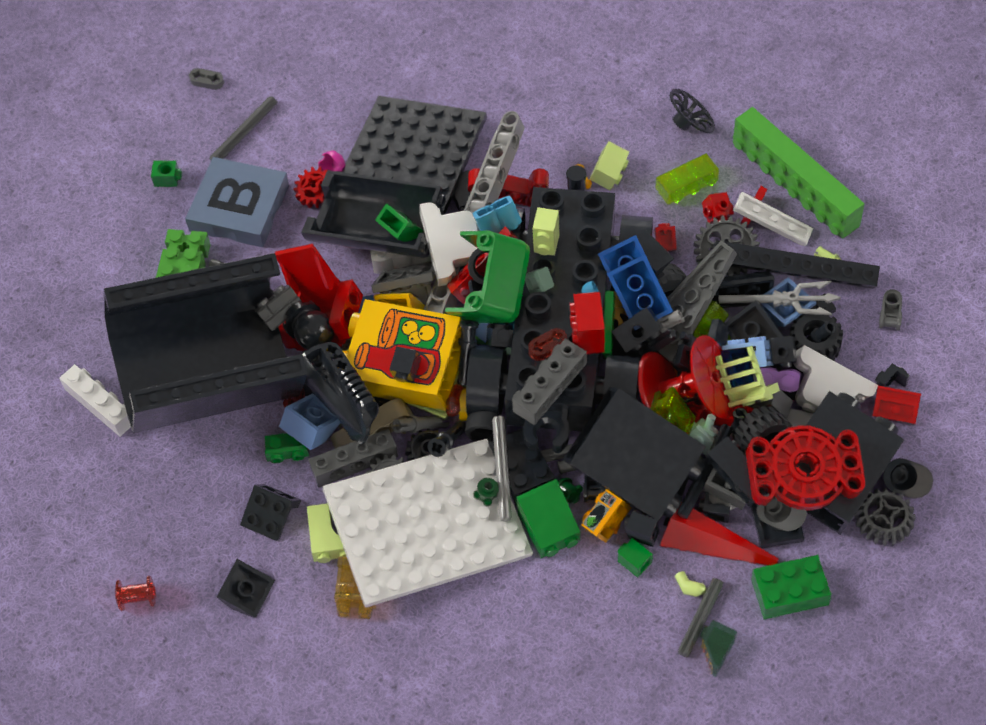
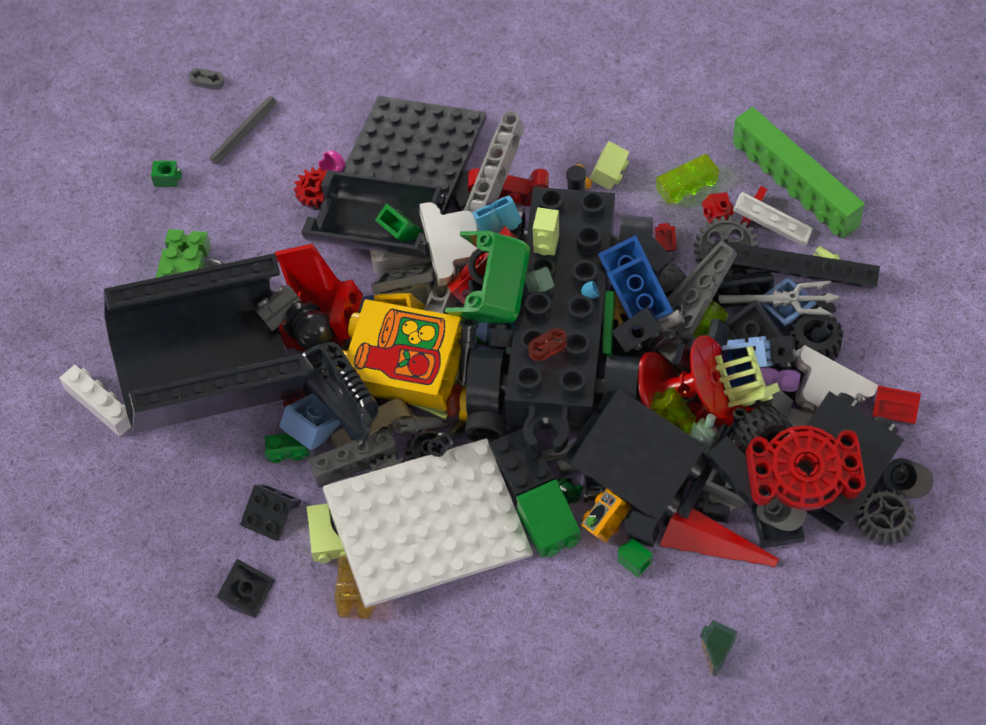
(135, 593): clear red hose -> none
(237, 201): sand blue tile -> none
(405, 364): black brick -> none
(484, 495): dark green brick -> none
(501, 463): light grey axle -> none
(549, 381): dark grey brick -> none
(587, 322): red brick -> none
(684, 117): black wheel -> none
(689, 587): yellowish green arm -> none
(700, 617): dark grey axle -> none
(791, 587): green brick -> none
(891, 313): dark grey piece -> none
(892, 373): black bracket -> none

